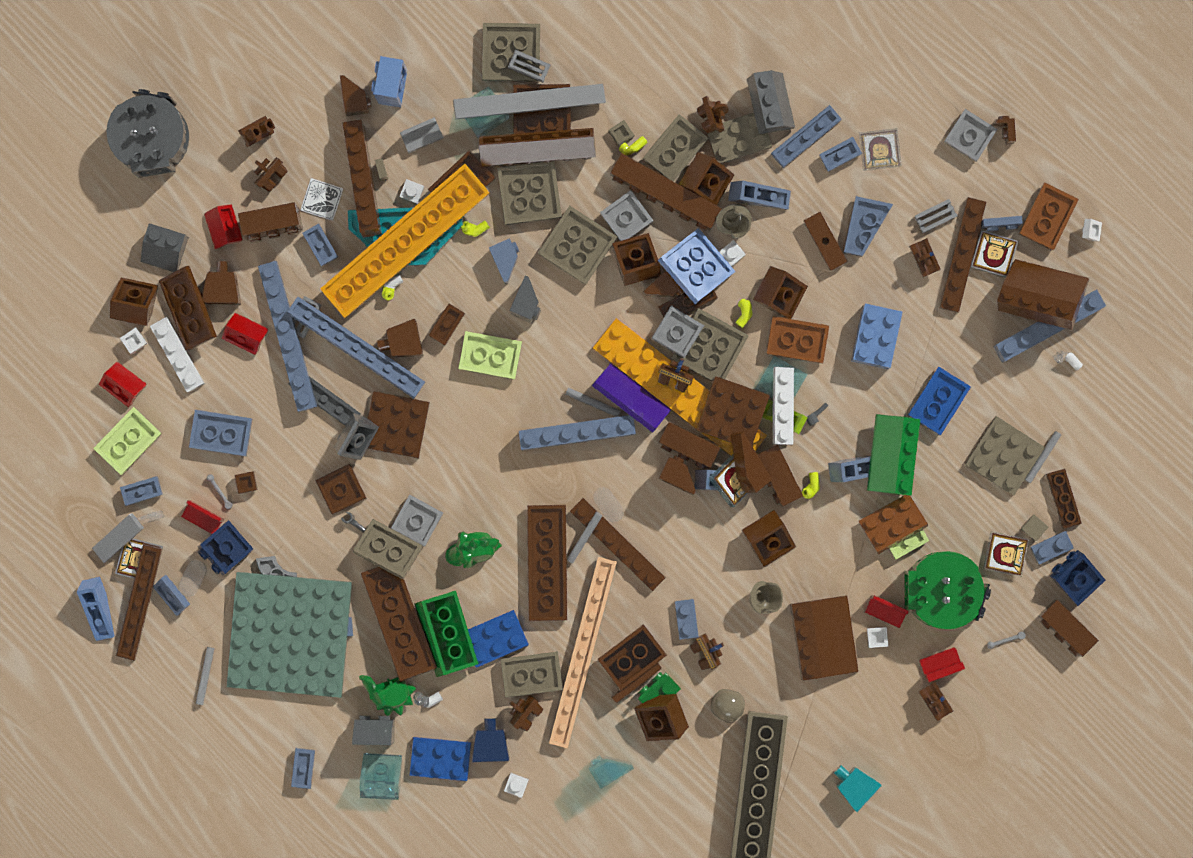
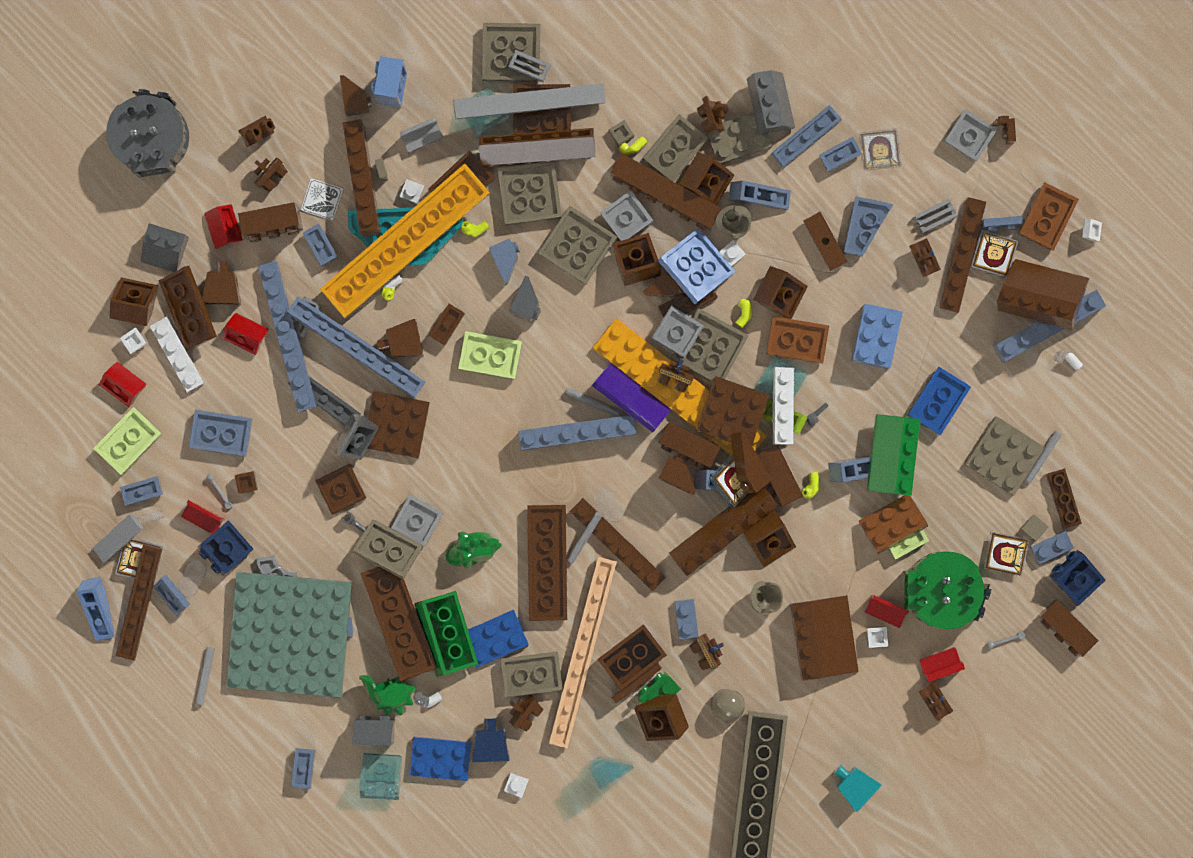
(722, 530): none -> reddish brown brick

